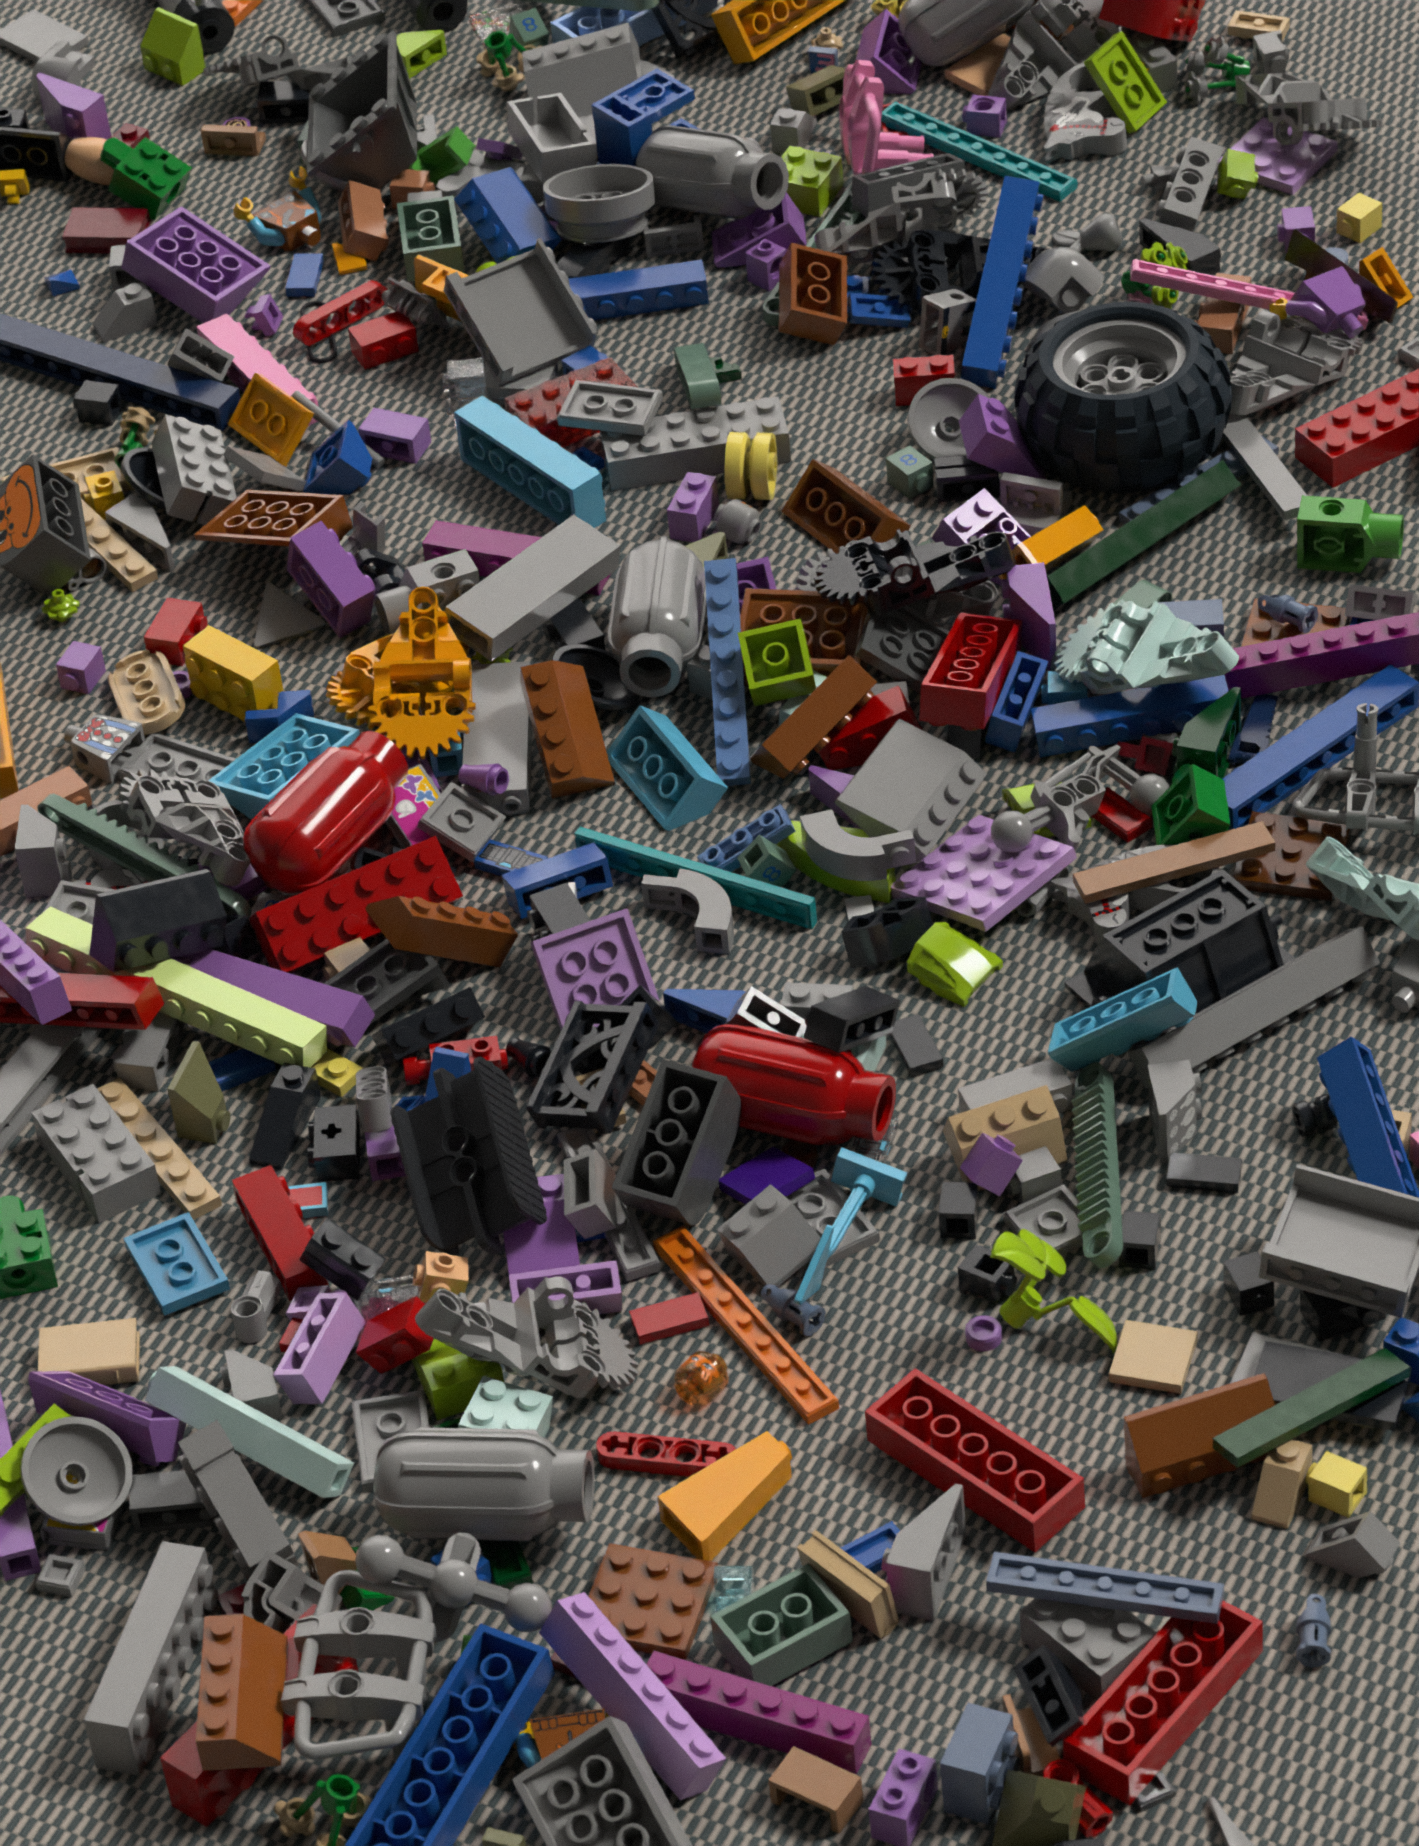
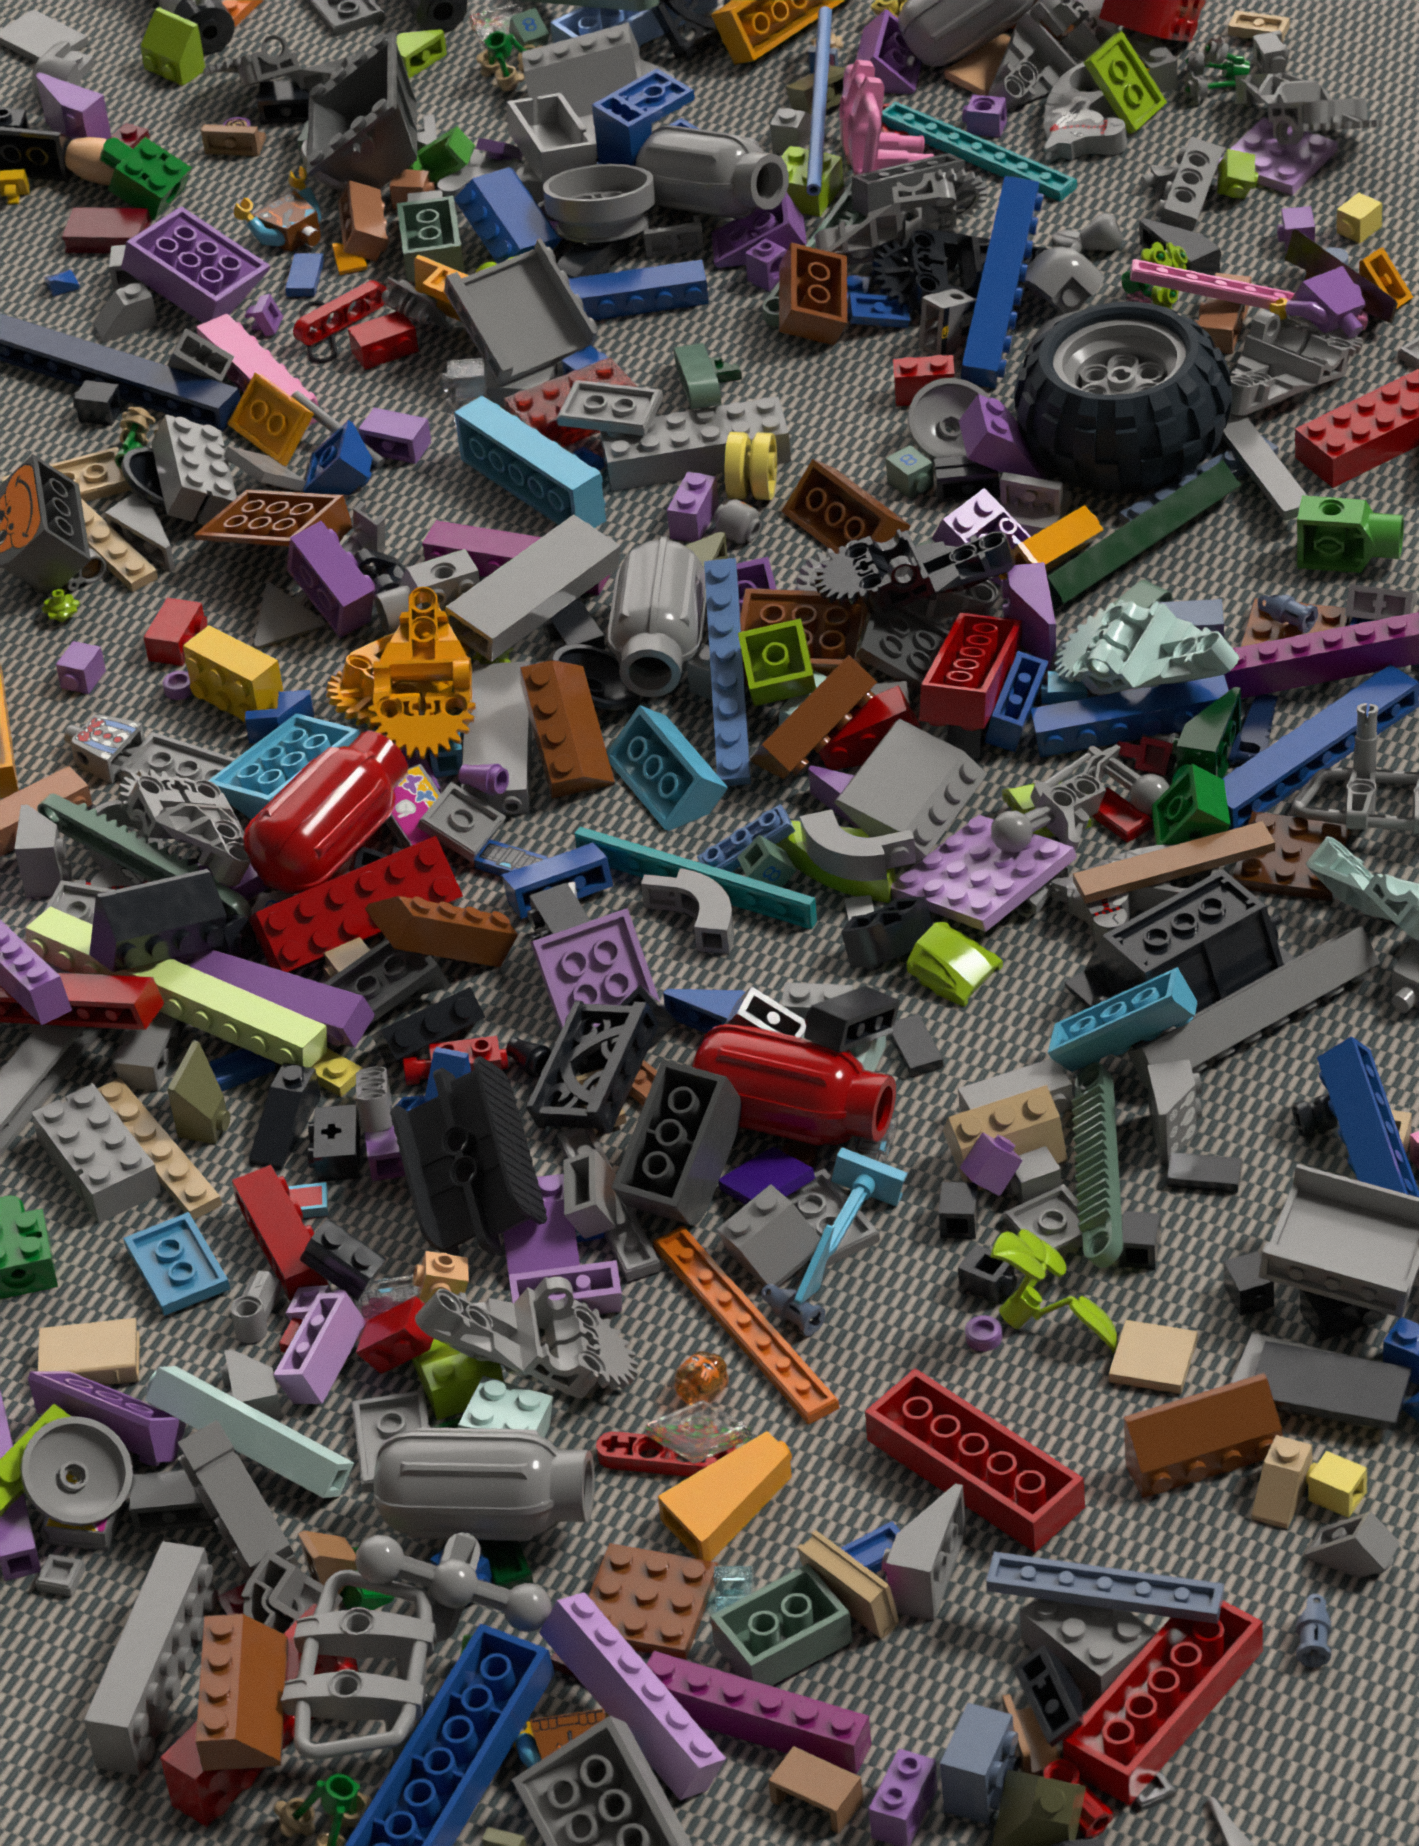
(103, 492): yellow brick -> none
(147, 691): tan tile -> none
(669, 1318): tile -> none
(698, 1431): none -> clear tile
(819, 101): none -> medium blue piece
(1310, 1407): dark green tile -> none

